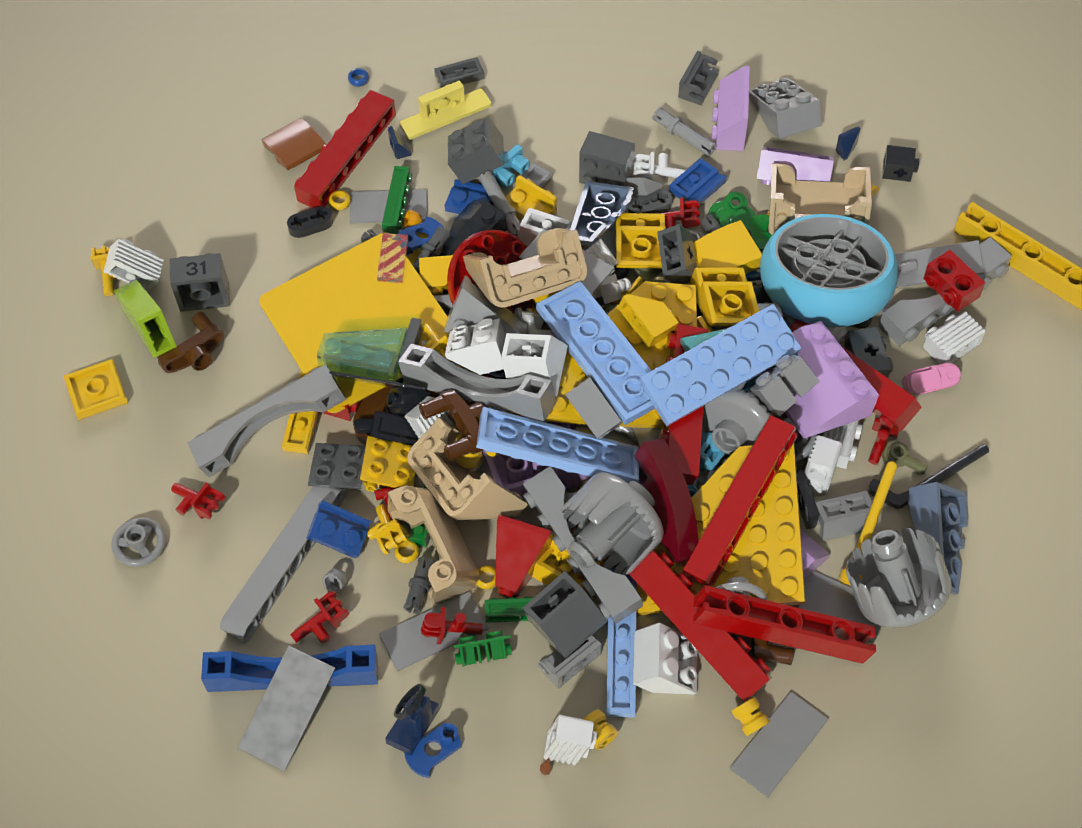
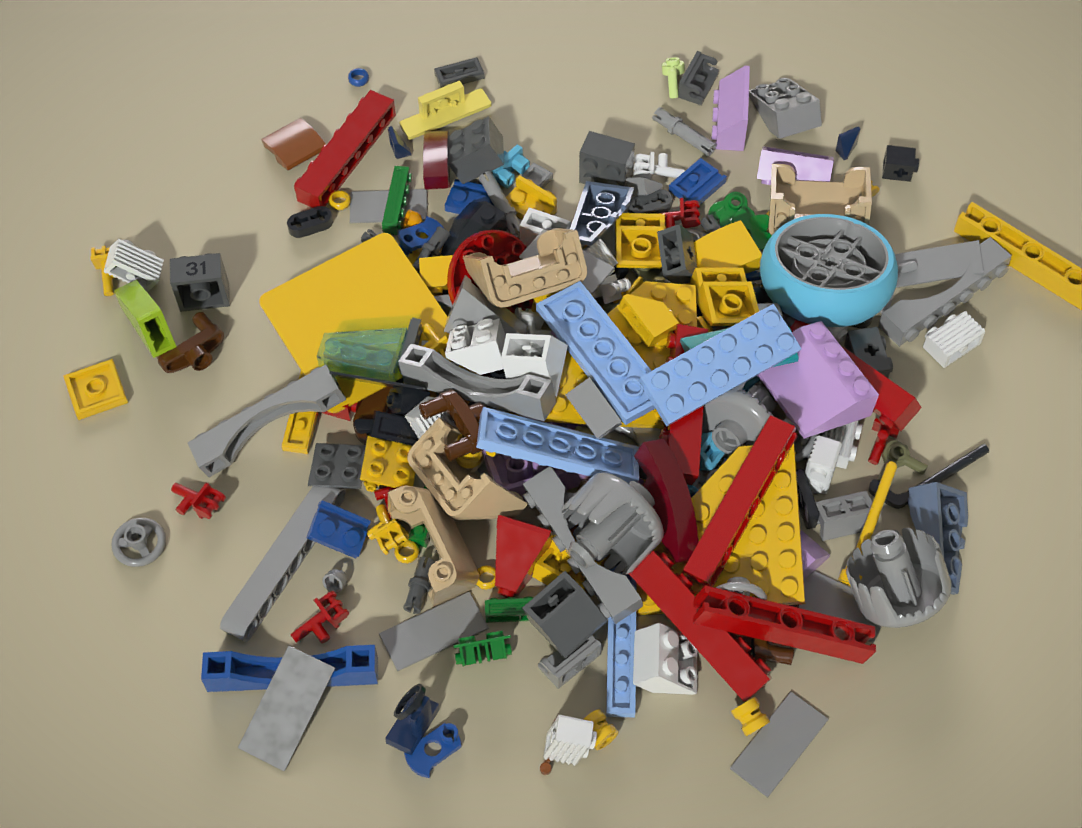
(392, 258): clear tile -> none
(435, 160): none -> dark red slope
(436, 625): red arm -> none
(672, 68): none -> yellowish green plate
(778, 388): light grey piece -> none
(932, 378): bright pink arm -> none
(953, 280): red brick -> none

